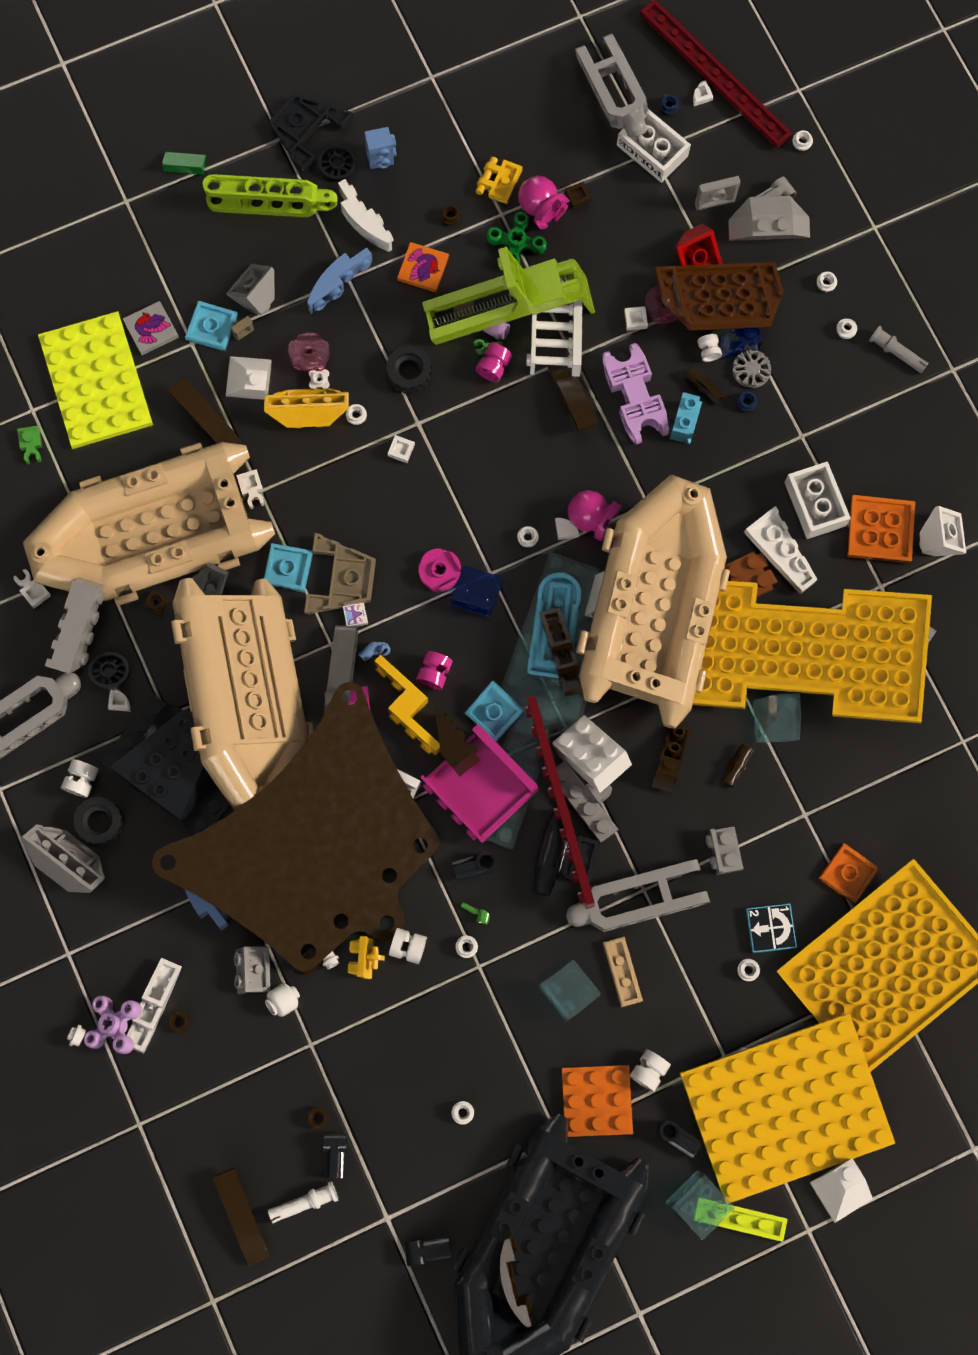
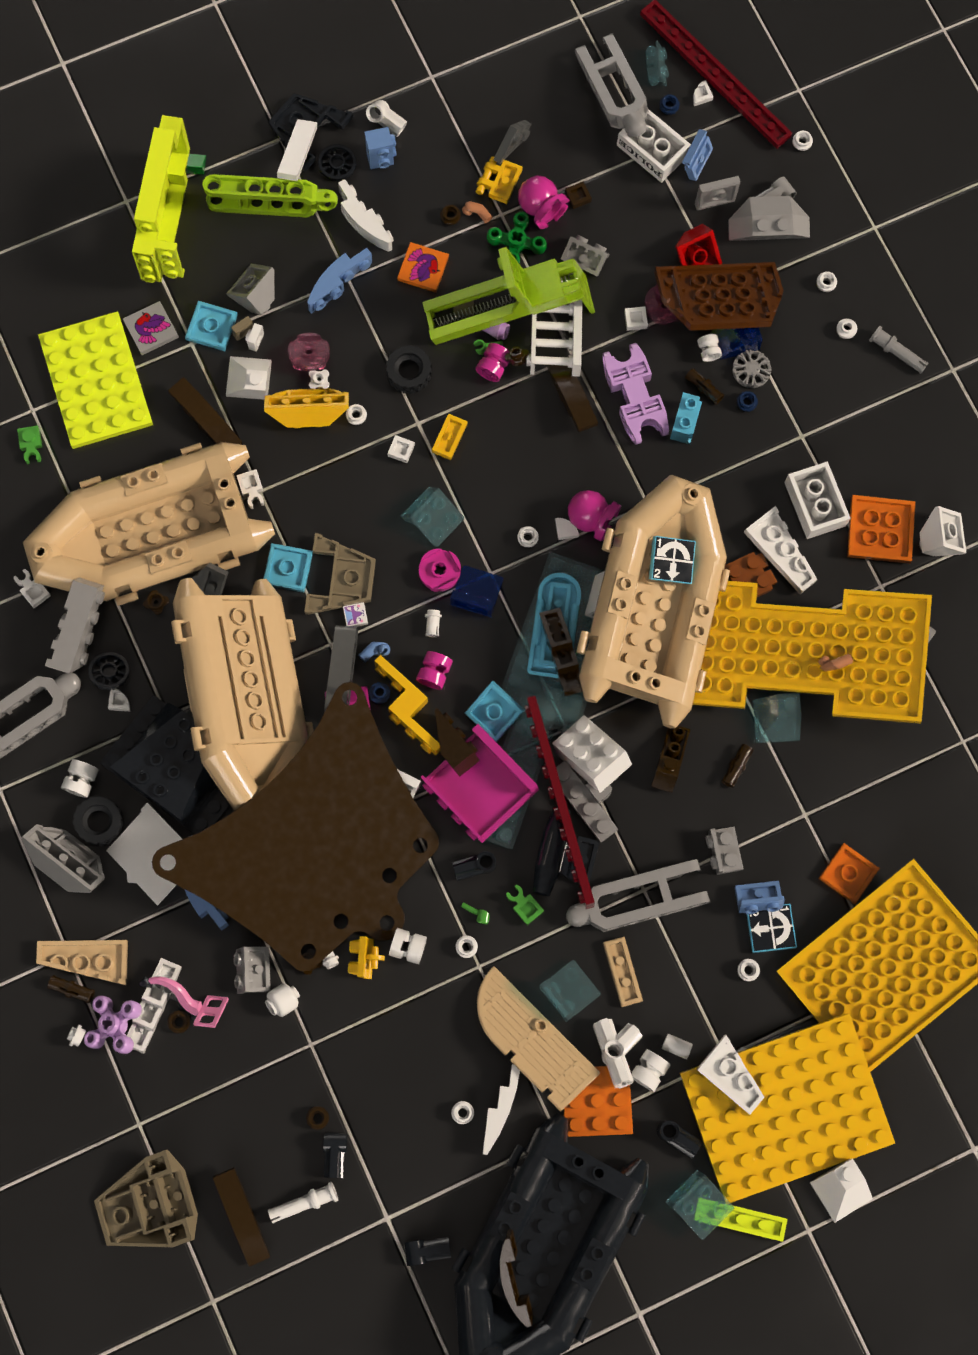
(71, 989): none -> dark brown pin
(89, 958): none -> tan wing
(136, 848): none -> white sticker
(149, 1205): none -> dark tan wedge
(161, 202): none -> neon yellow panel
(186, 1003): none -> bright pink piece
(254, 337): none -> white plate
(297, 150): none -> white tile
(379, 699): none -> dark blue plate
(387, 118): none -> white piece
(432, 626): none -> white pin
(433, 515): none -> clear light blue bracket
(449, 436): none -> yellow plate
(472, 207): none -> nougat arm
(497, 1117): none -> white slope
(514, 137): none -> dark grey wing
(517, 356): none -> dark brown plate
(526, 907): none -> bright green plate
(537, 1045): none -> tan door
(588, 257): none -> light grey bracket
(620, 1043): none -> white piece
(656, 57): none -> clear light blue hinge
(672, 560): none -> tile
(677, 1046): none -> white piece
(697, 155): none -> medium blue plate
(730, 1075): none -> white wing
(759, 897): none -> medium blue bracket
(838, 663): none -> nougat arm

